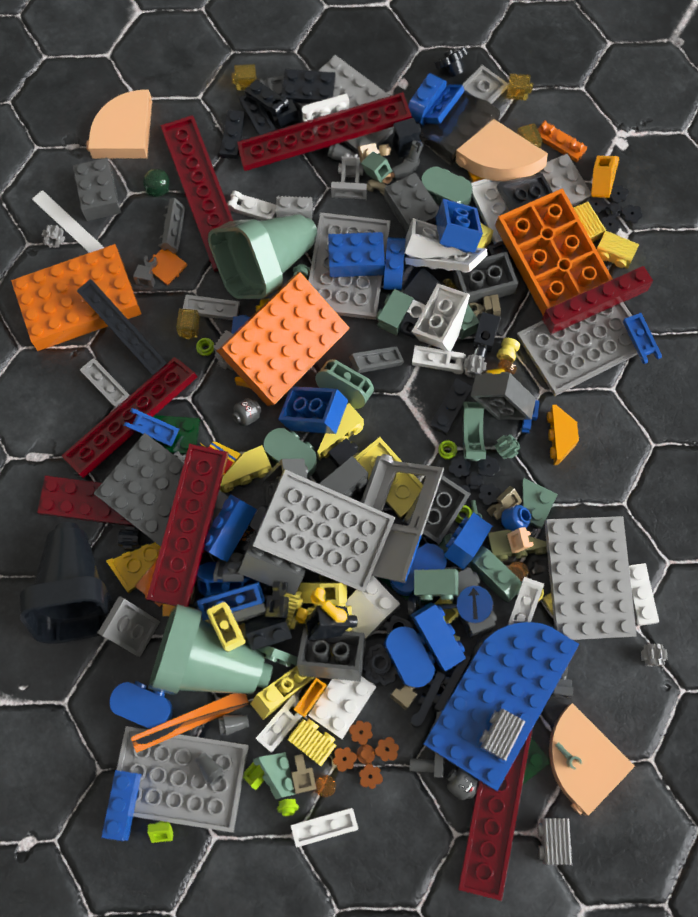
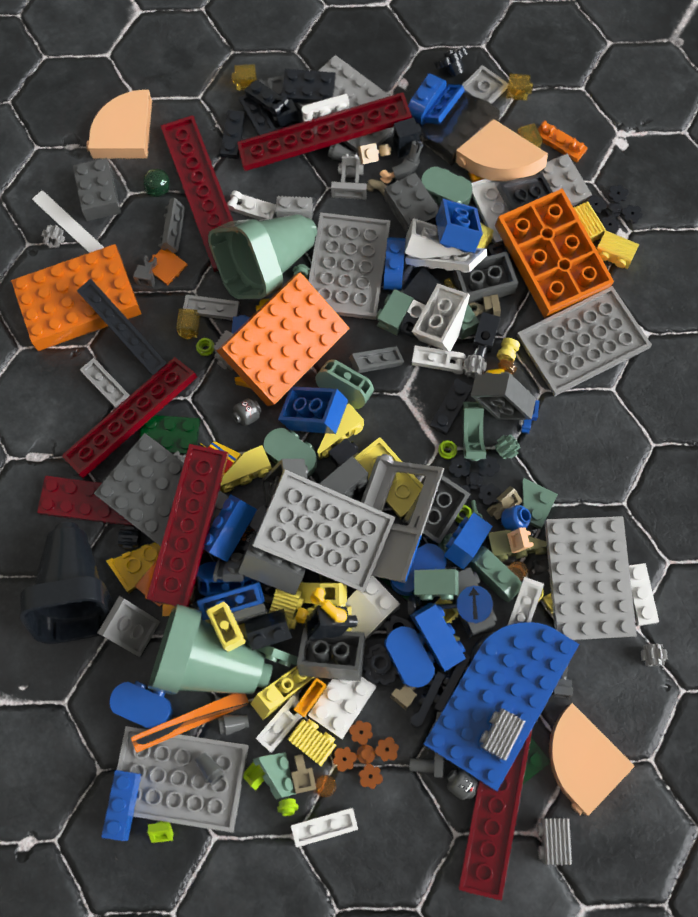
(153, 427): blue hinge -> none
(278, 604): black plate -> none
(356, 254): blue brick -> none
(376, 166): sand green brick -> none
(562, 433): light orange slope -> none
(568, 756): sand green hand -> none
(597, 300): dark red brick -> none
(604, 175): light orange slope -> none
(641, 337): blue hinge -> none

